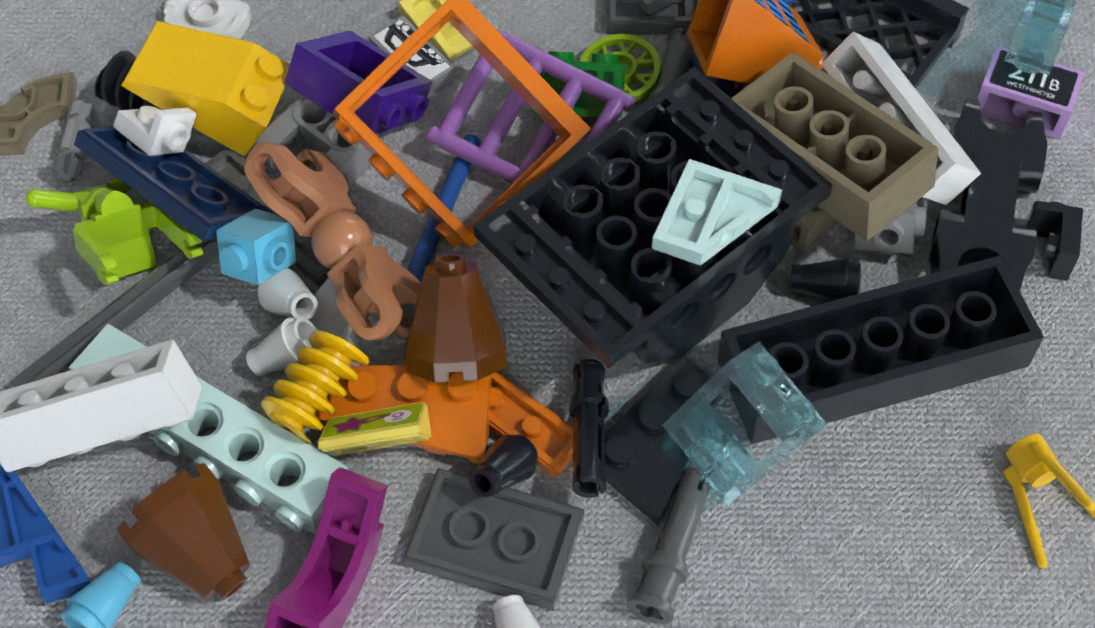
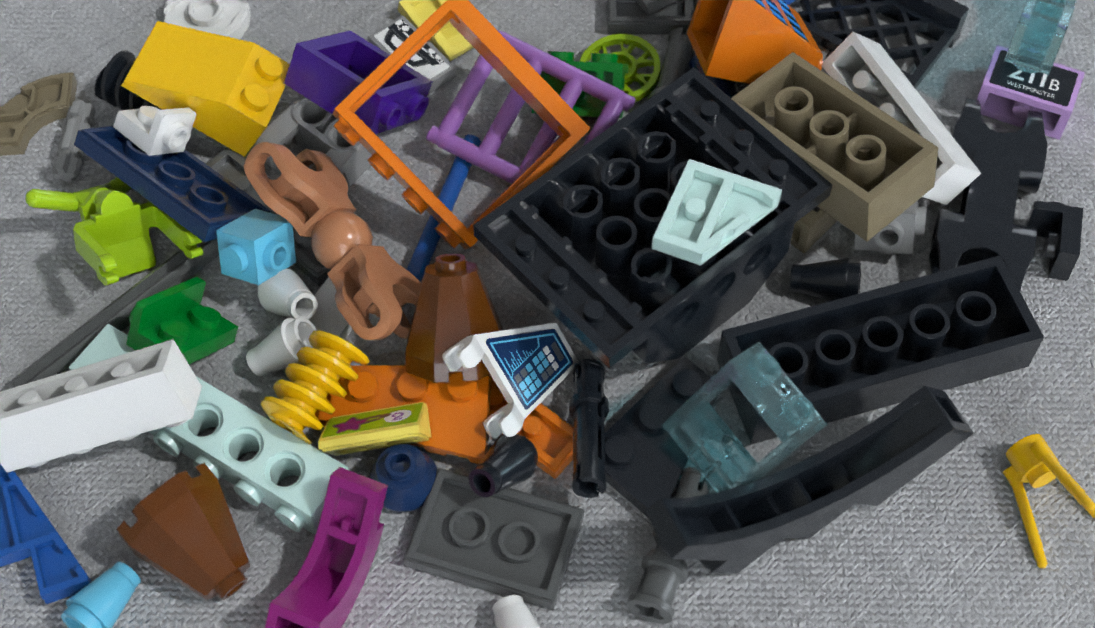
(181, 317): none -> green bracket
(408, 476): none -> dark blue cone
(524, 365): none -> flag
(865, 468): none -> black arch

